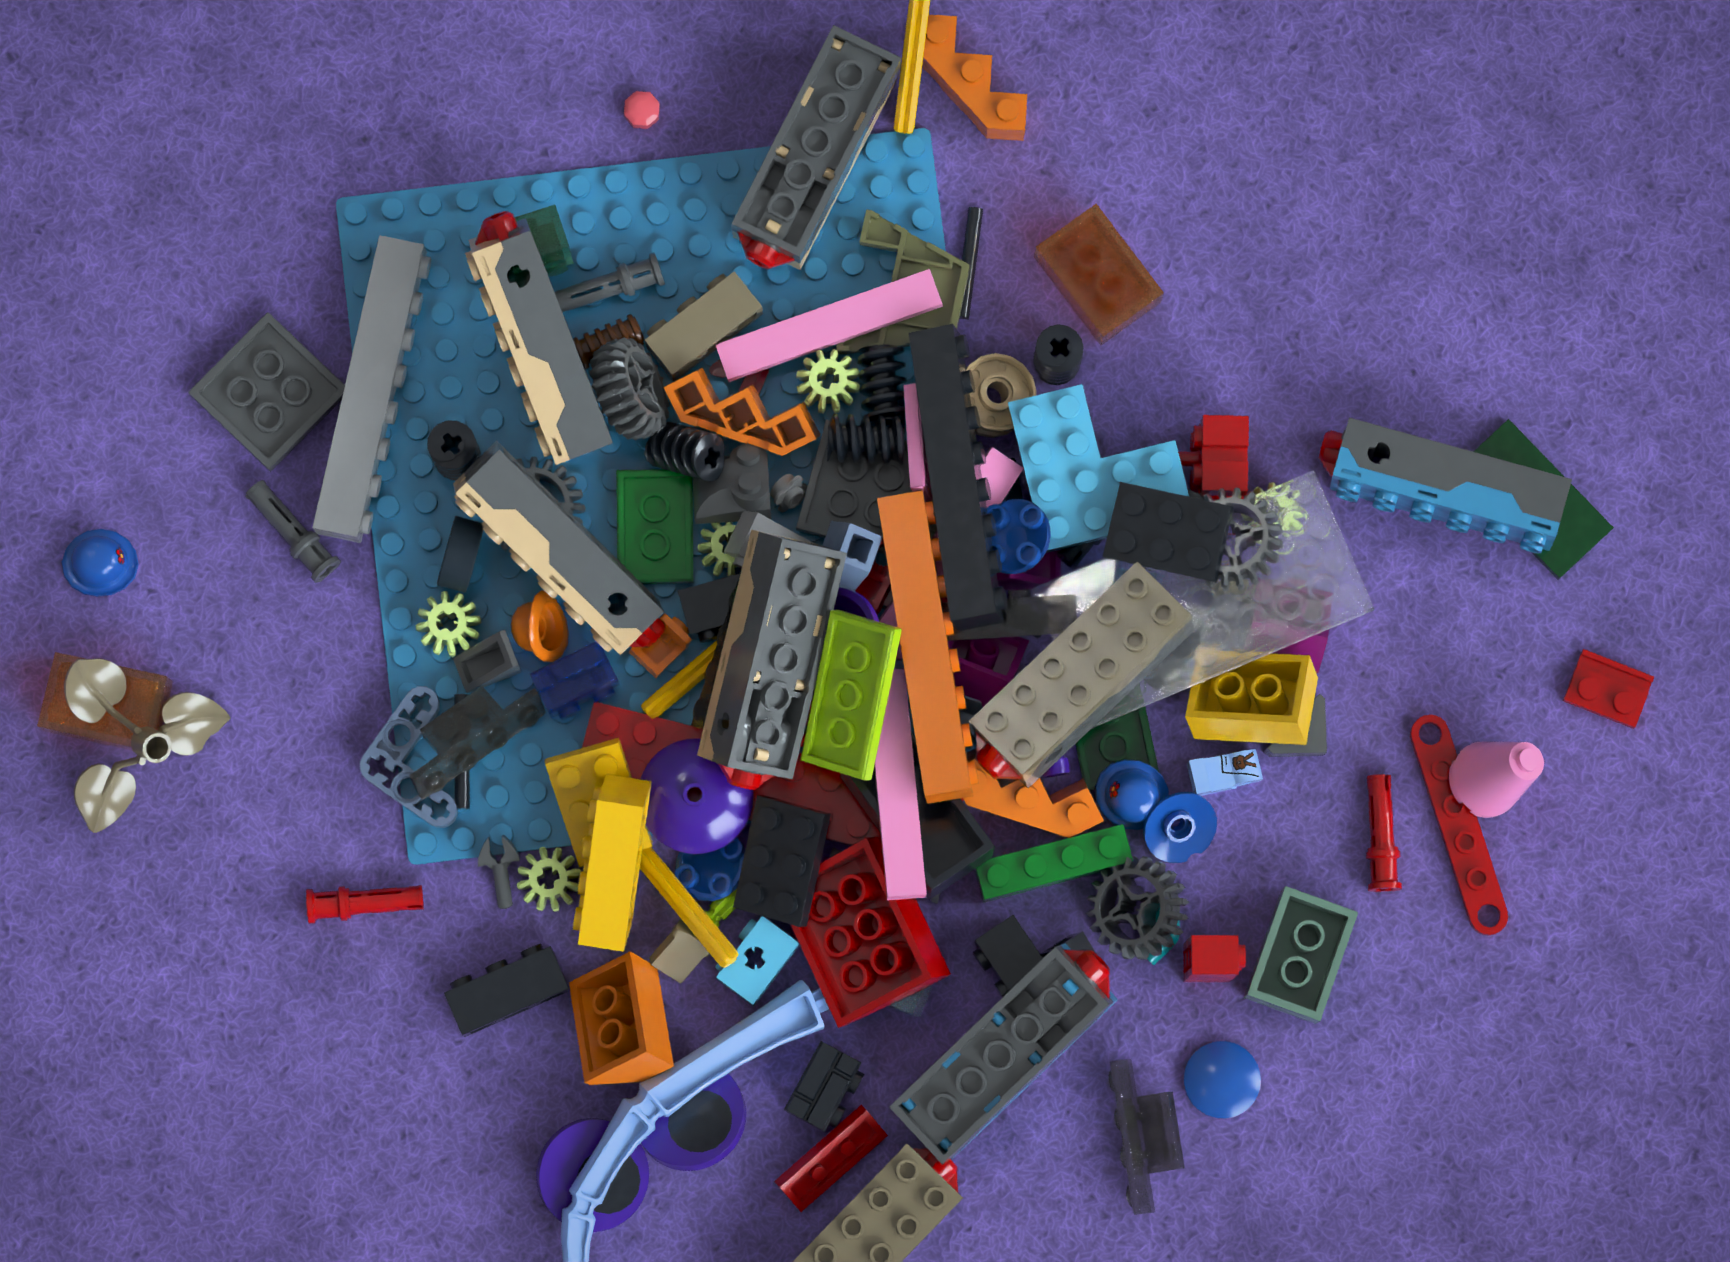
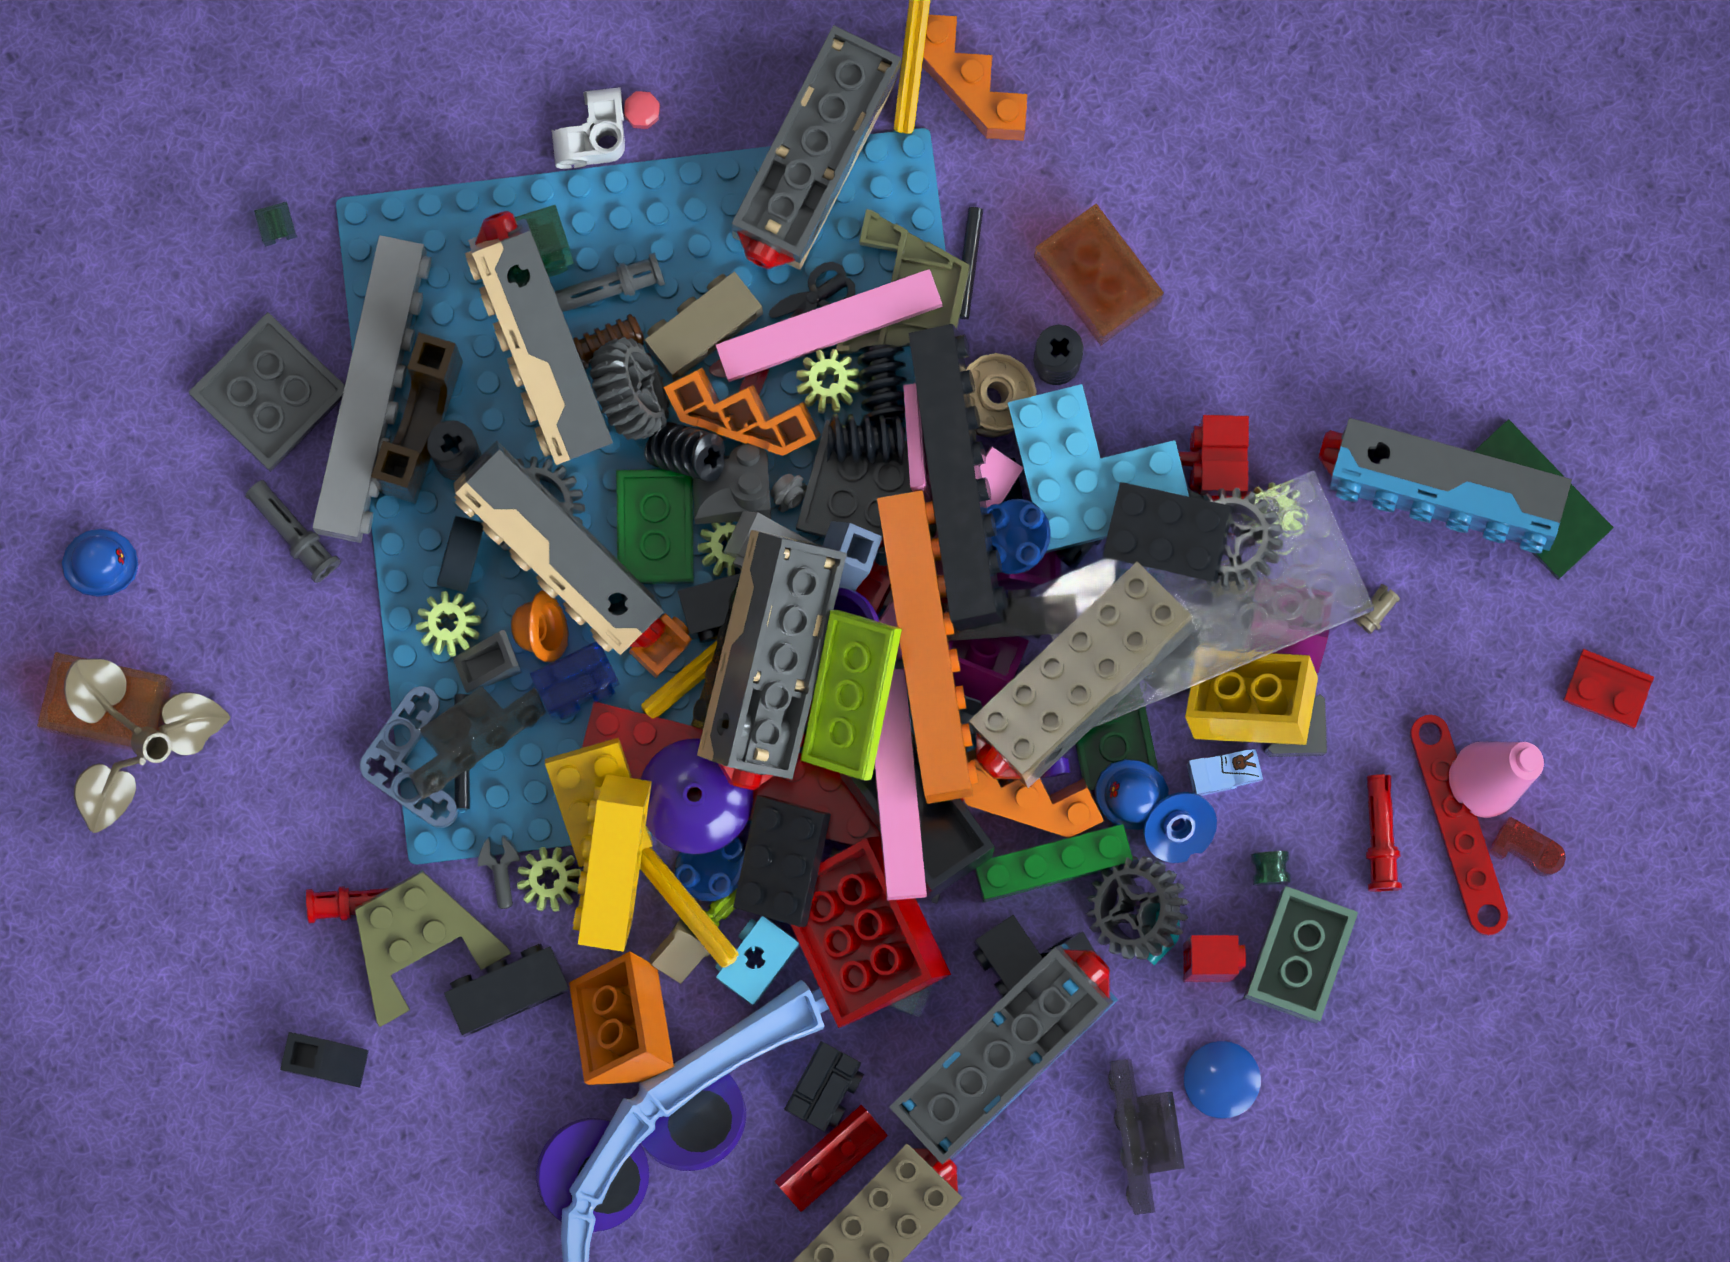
(275, 223): none -> piece
(324, 1060): none -> black slope
(405, 461): none -> dark brown arch
(410, 924): none -> olive wing
(580, 143): none -> white piece
(809, 301): none -> black piece
(1270, 868): none -> wheel
(1383, 602): none -> dark tan pin
(1541, 852): none -> clear red leg

